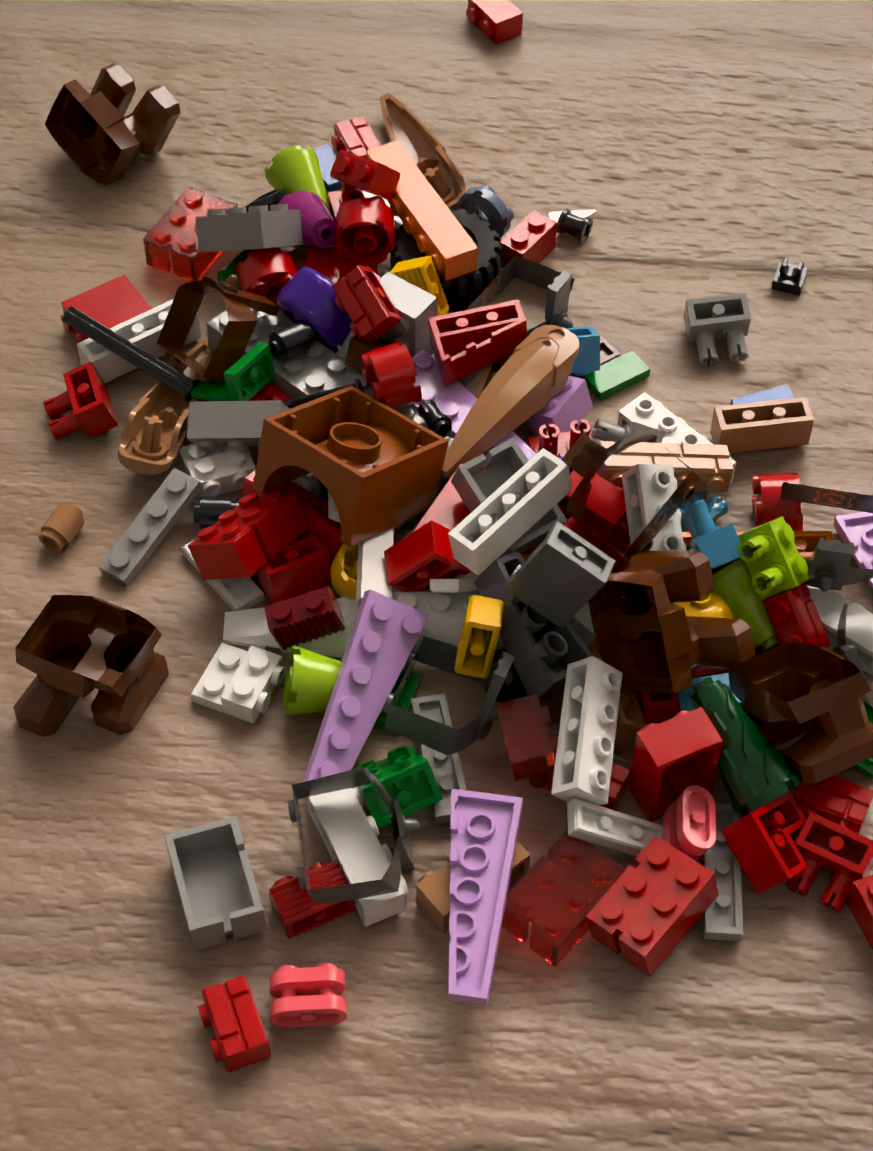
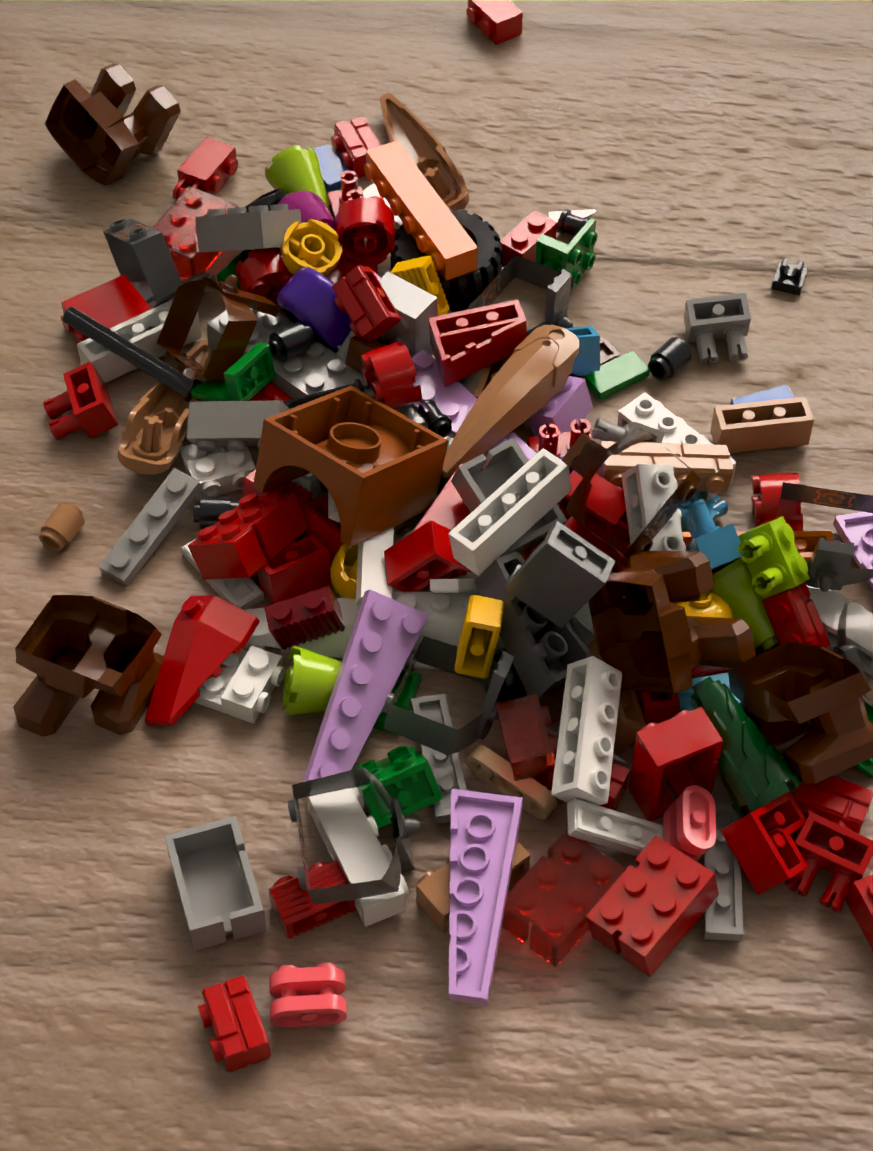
(146, 261): none -> dark grey piece
(197, 646): none -> red wedge
(207, 168): none -> brick
(311, 246): none -> yellow cylinder
(365, 174): red brick -> none
(485, 200): sand blue plate -> none
(499, 775): none -> tan beam
(572, 257): none -> green bracket
(669, 358): none -> black brick

